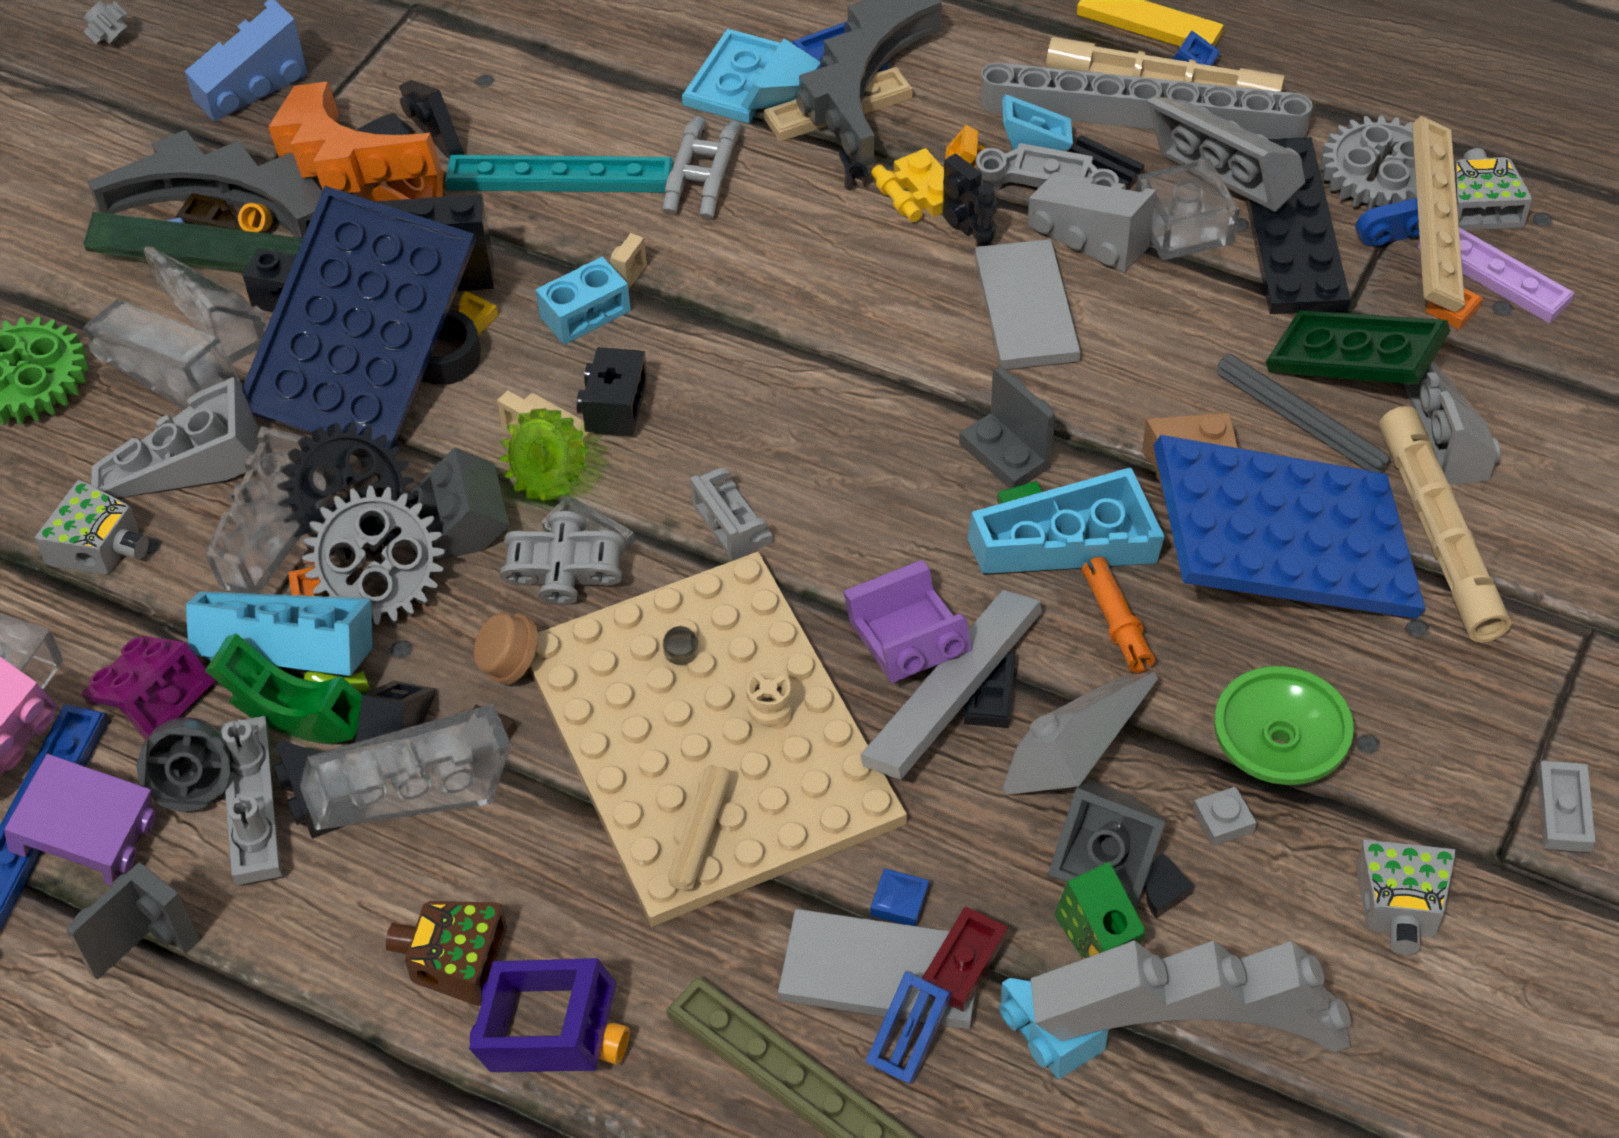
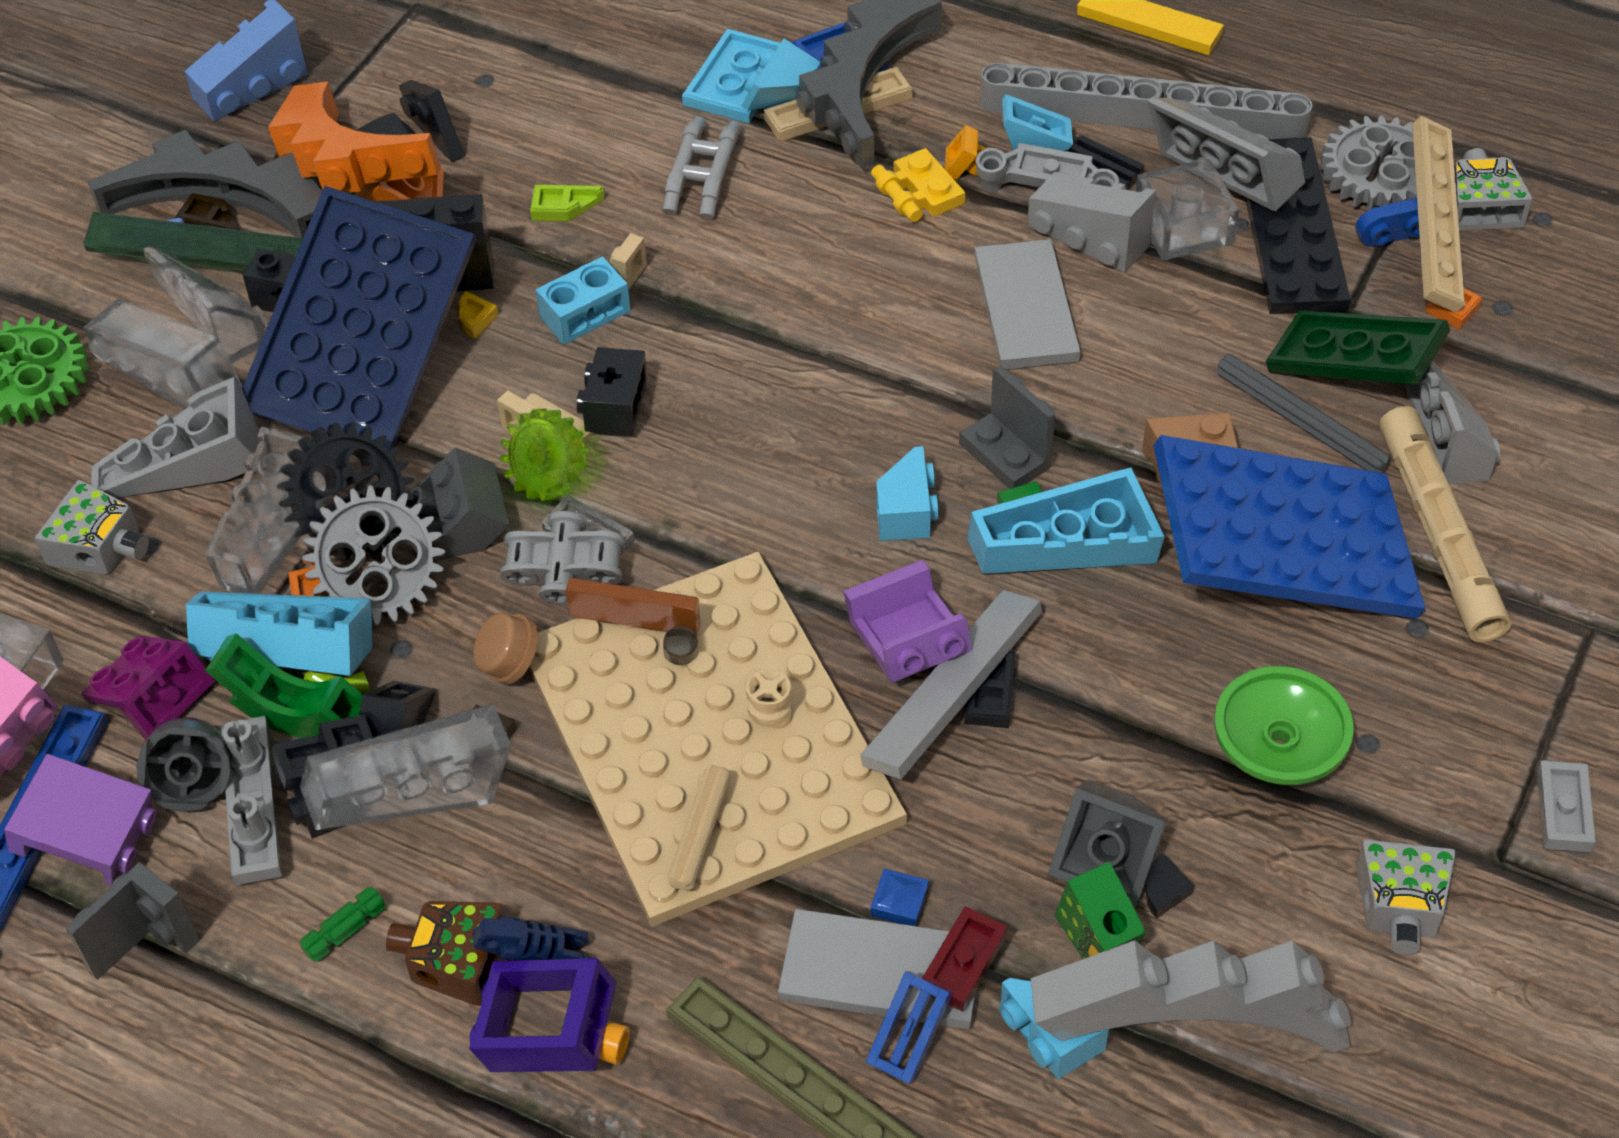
(105, 22): light grey gear -> none
(253, 214): light orange hinge -> none
(292, 755): none -> black slope
(342, 924): none -> green axle
(464, 360): black tyre -> none
(528, 940): none -> dark blue hinge
(558, 173): teal tile -> none
(563, 201): none -> lime tile
(631, 605): none -> dark orange tile
(728, 514): light grey hinge -> none
(853, 170): black hand -> none
(904, 498): none -> medium azure slope
(968, 202): black plate -> none
(1073, 738): light grey wedge -> none
(1087, 57): tan piece -> none
(1123, 626): orange pin -> none
(1198, 49): blue tile -> none
(1224, 816): light grey plate -> none
(1512, 278): lavender tile -> none

